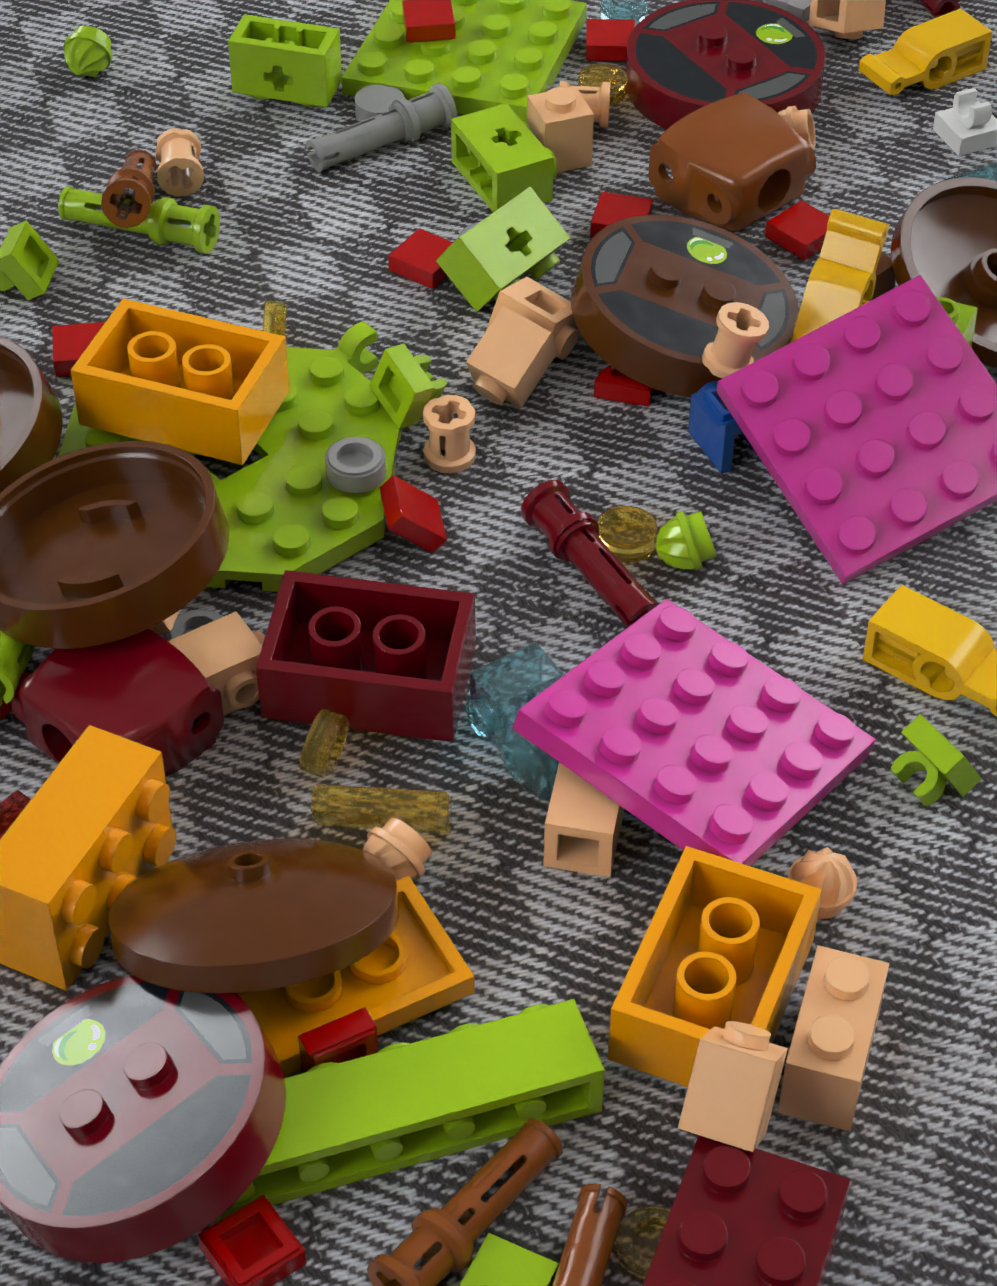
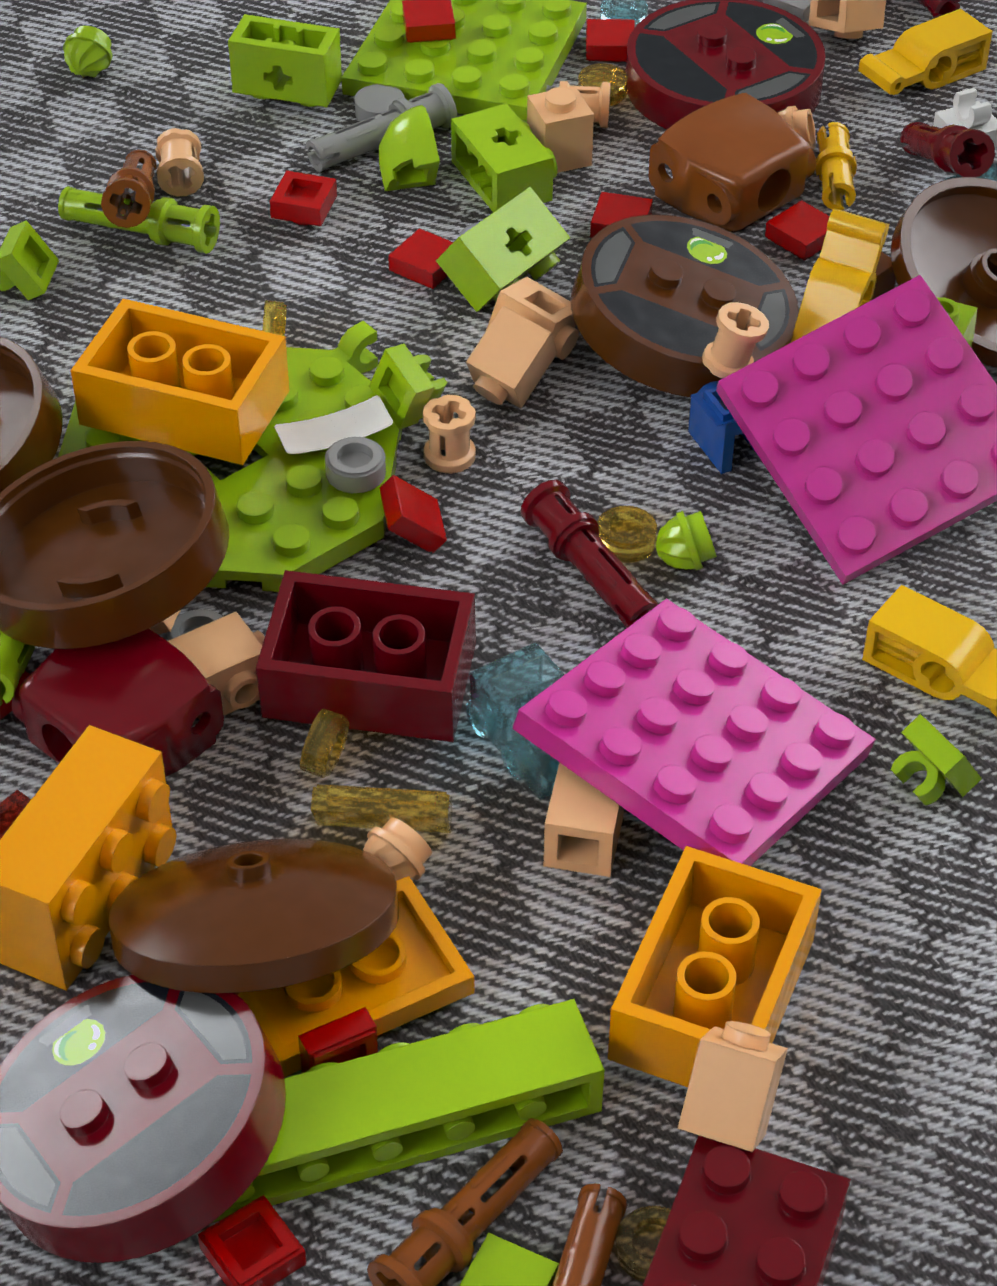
(70, 343): red tile -> none
(303, 198): none -> red plate
(324, 431): none -> white sticker
(409, 151): none -> lime brick
(616, 386): red tile -> none
(831, 874): light nougat plate -> none
(833, 1038): light nougat brick -> none
(836, 166): none -> yellow pin
(951, 148): none -> dark red pin

